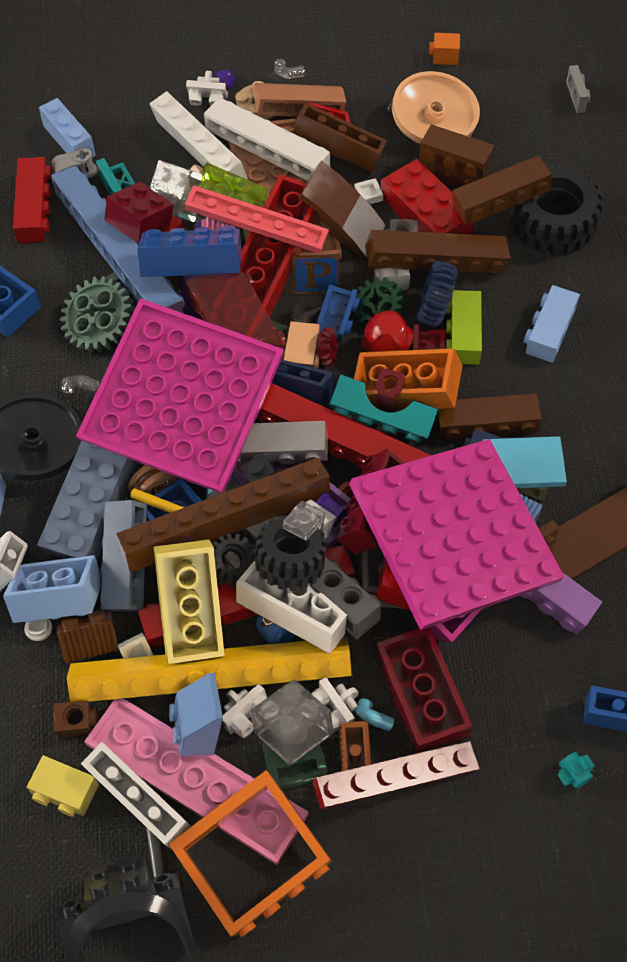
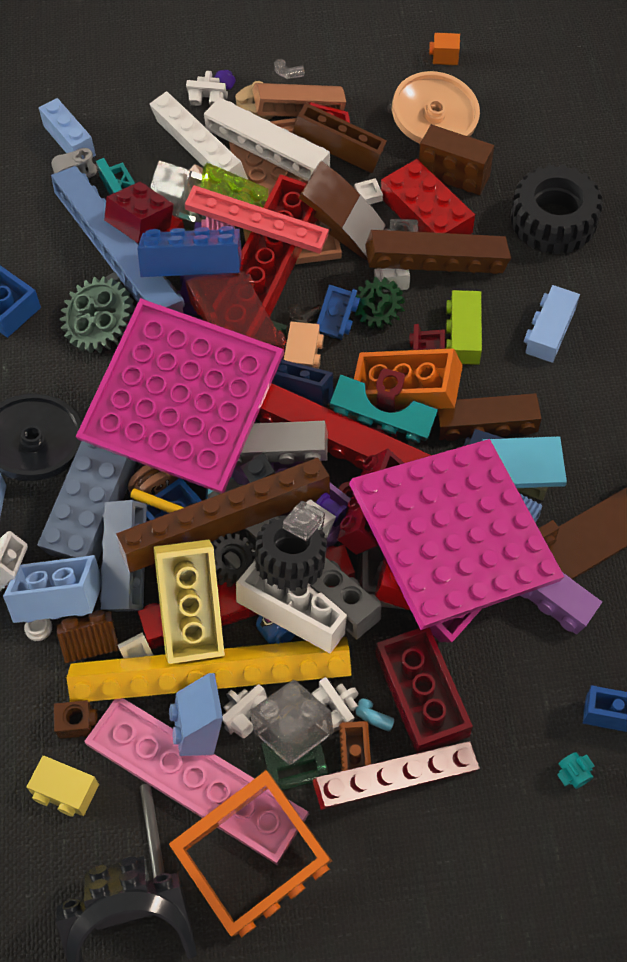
(31, 199): red brick -> none
(85, 382): clear arm -> none
(135, 794): white brick -> none
(315, 273): piece -> none
(327, 346): dark red gear -> none
(387, 333): red helmet -> none
(436, 293): dark blue gear -> none
(502, 190): reddish brown brick -> none
(577, 89): light grey plate -> none

